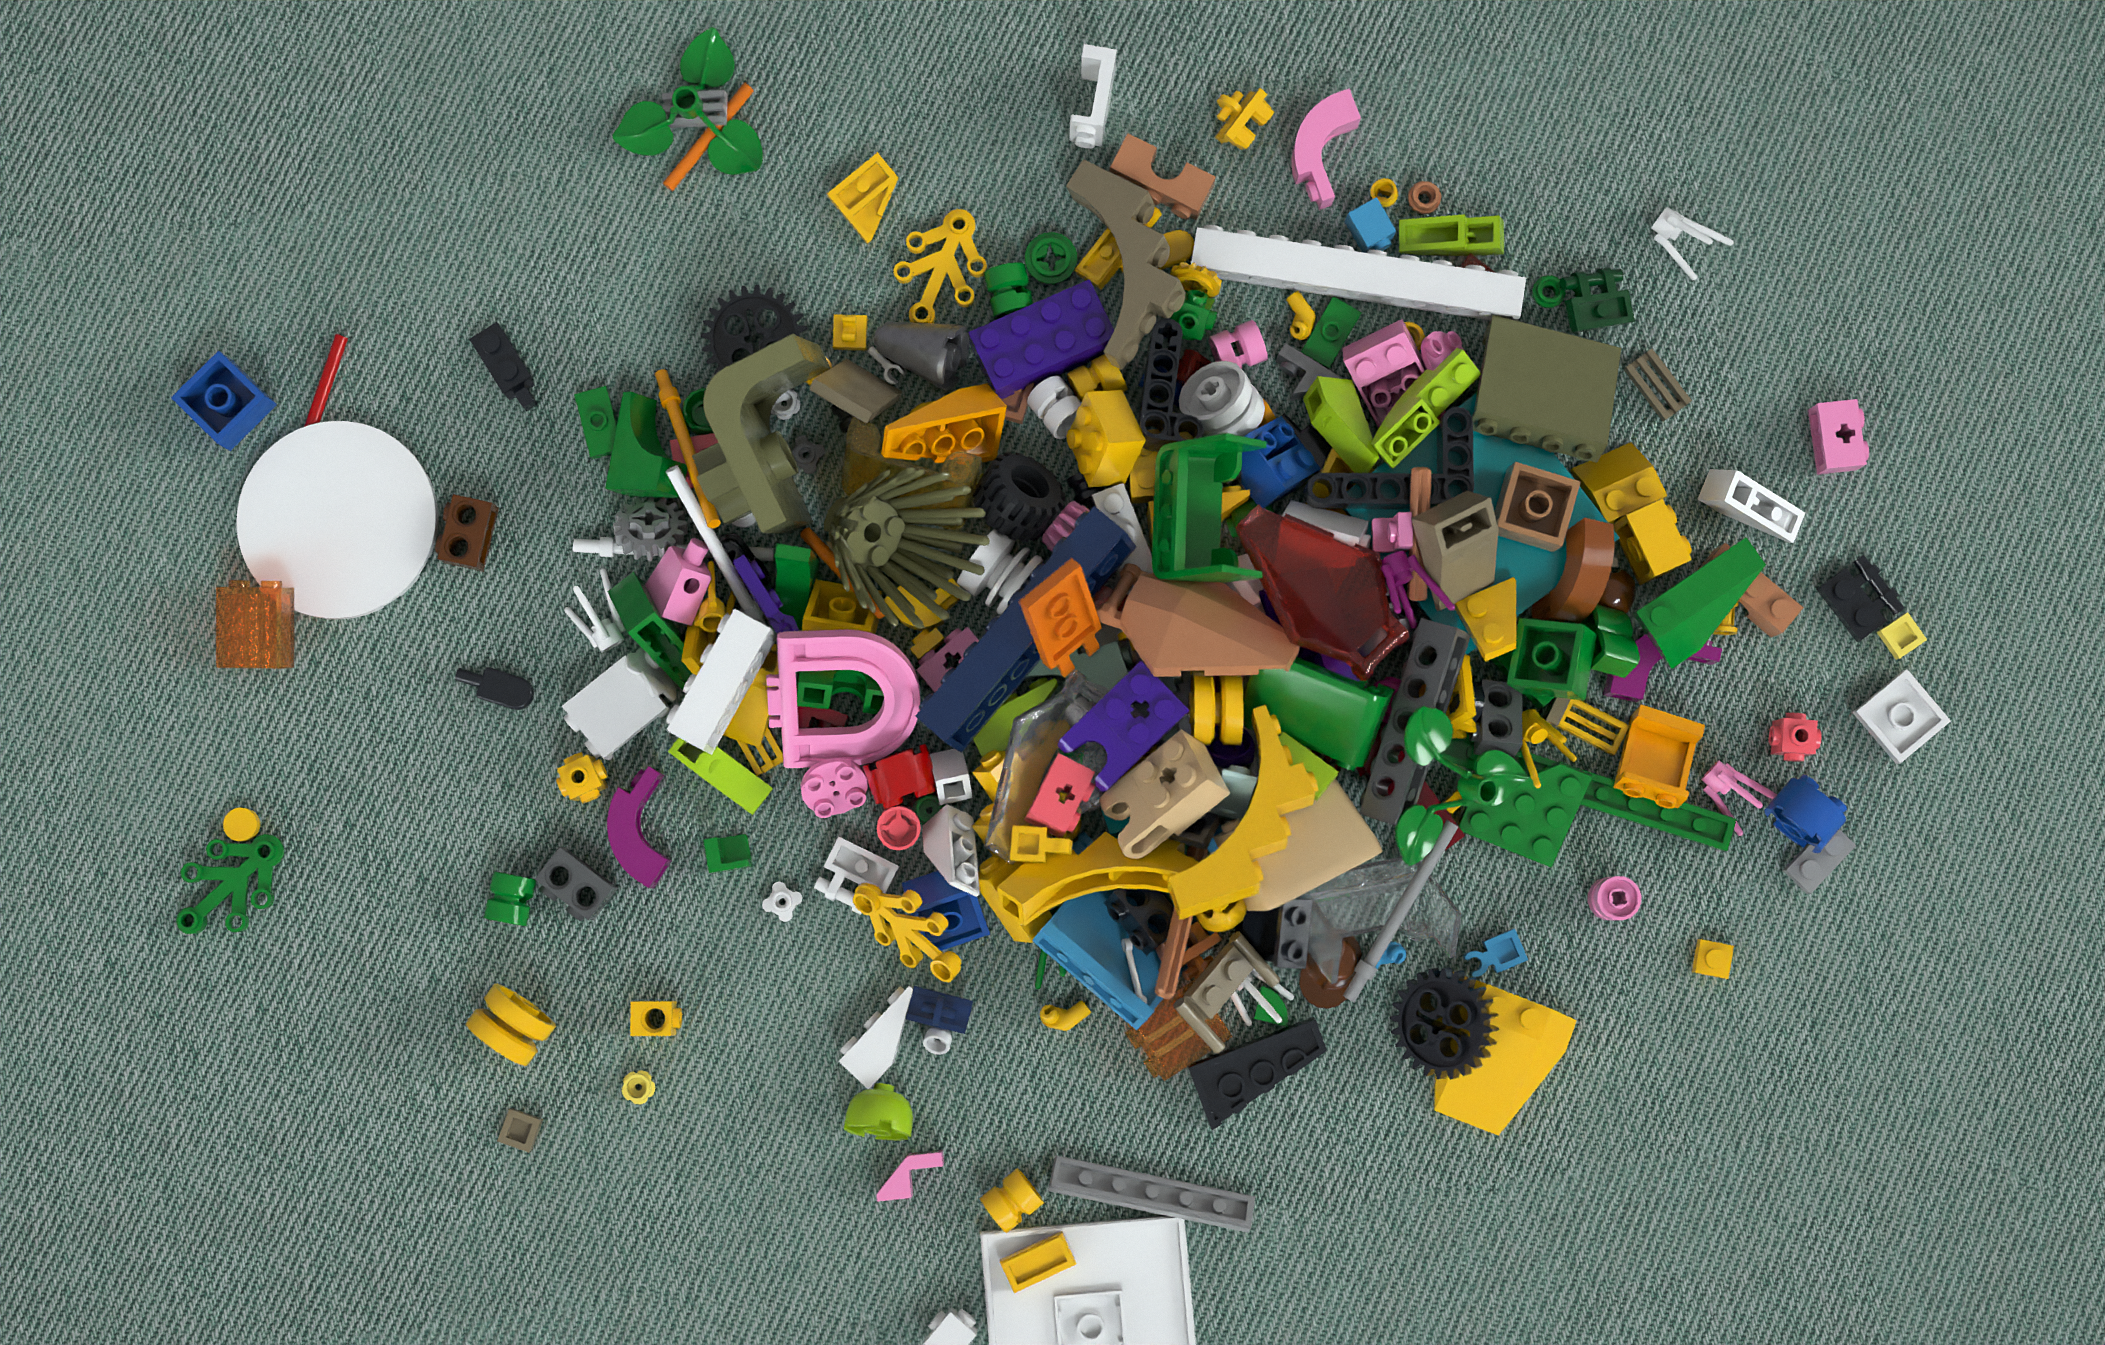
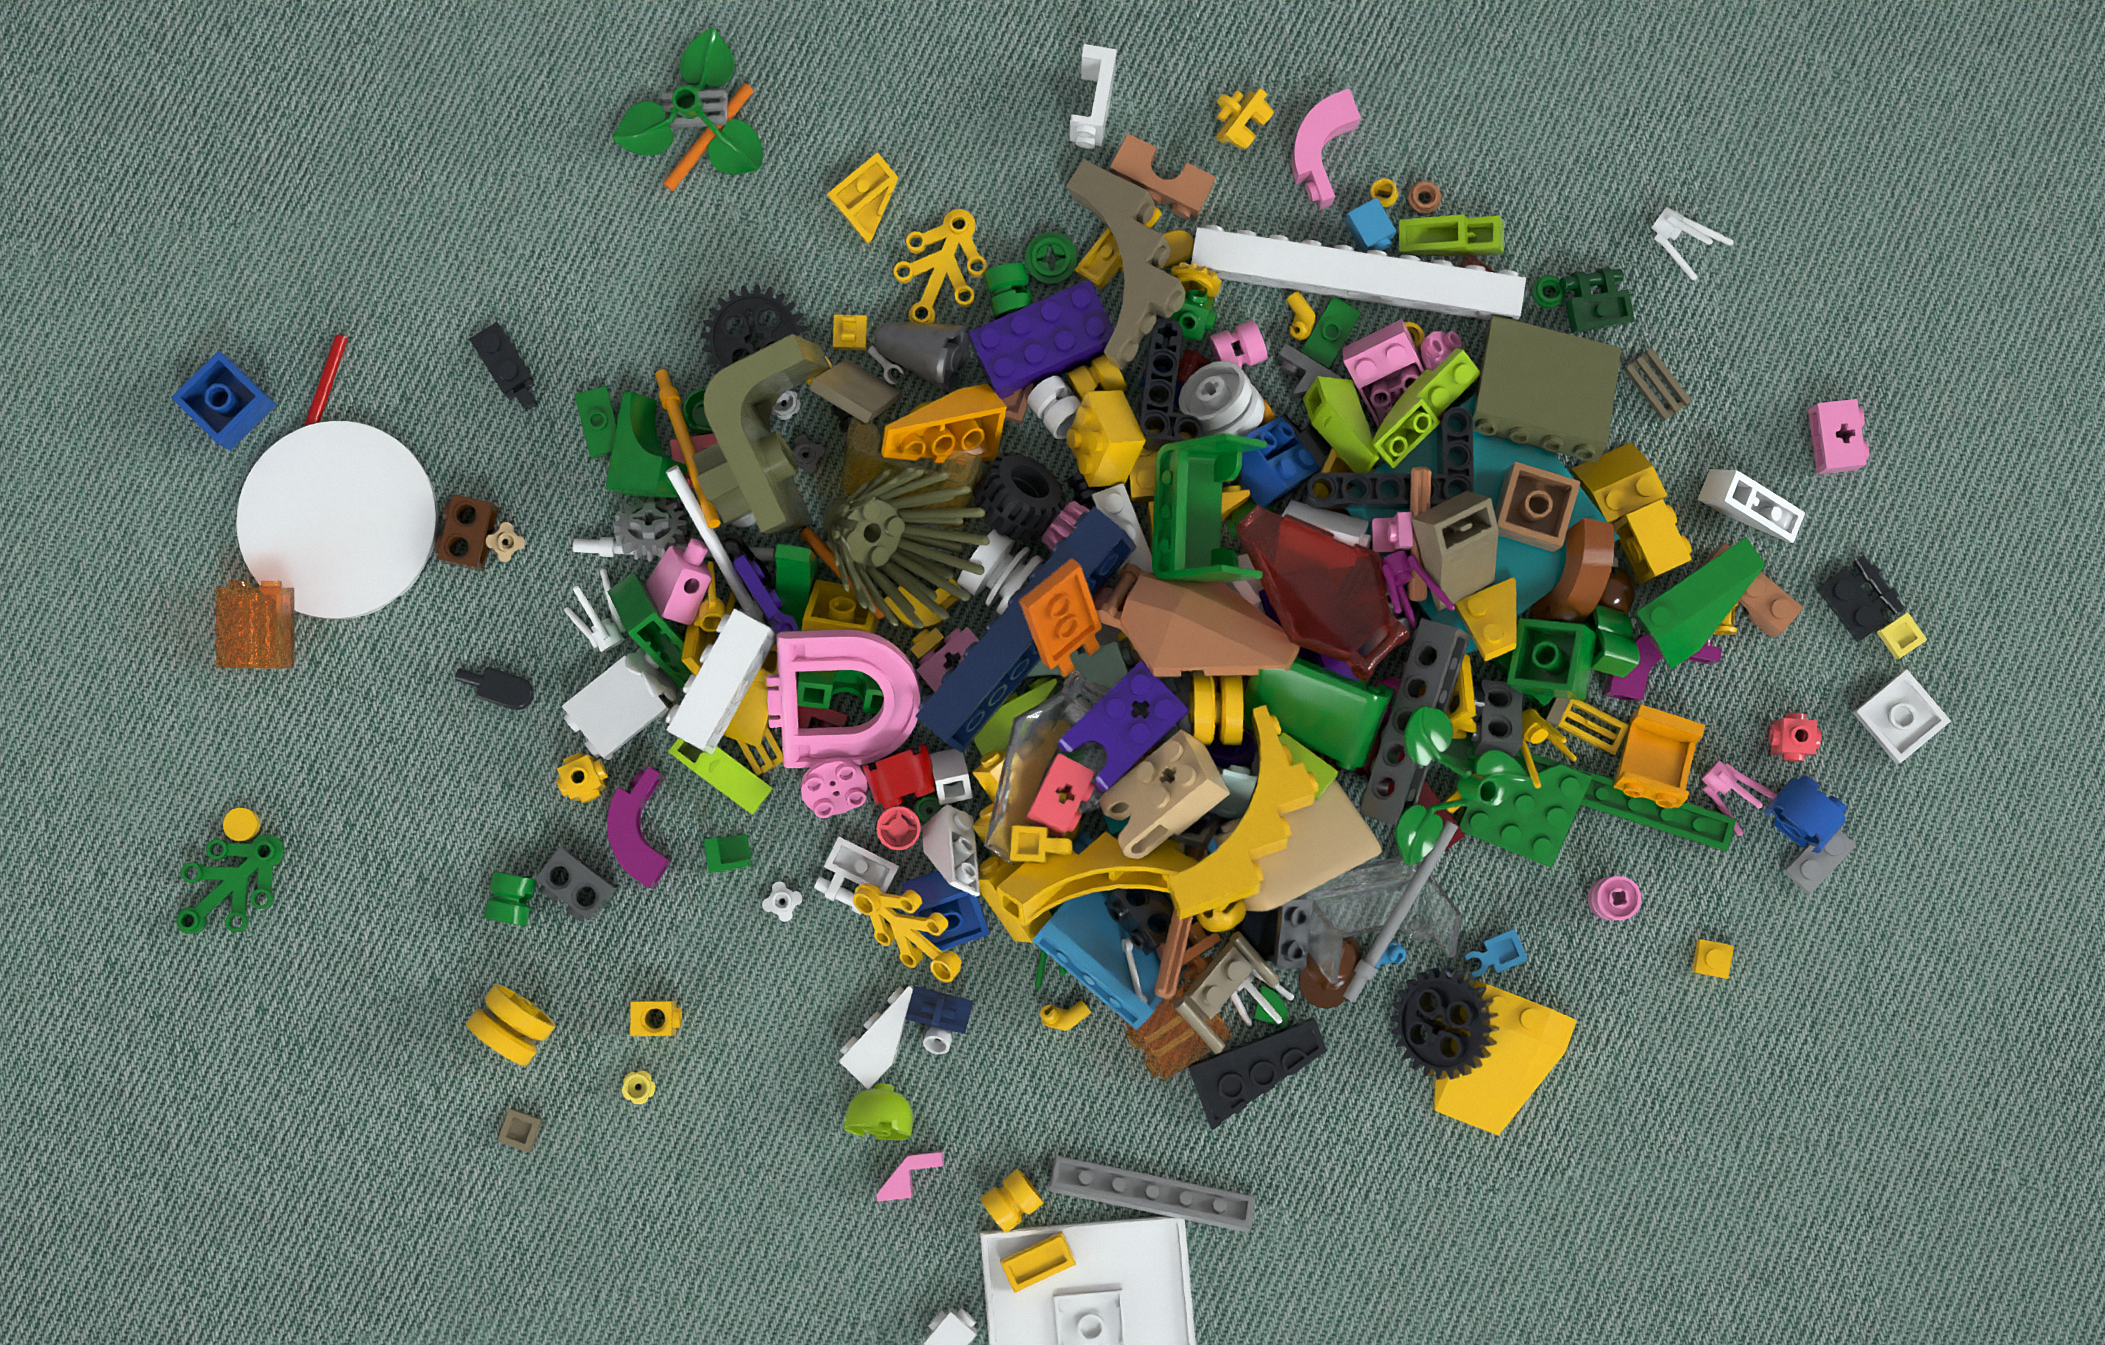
(495, 543): none -> tan plate

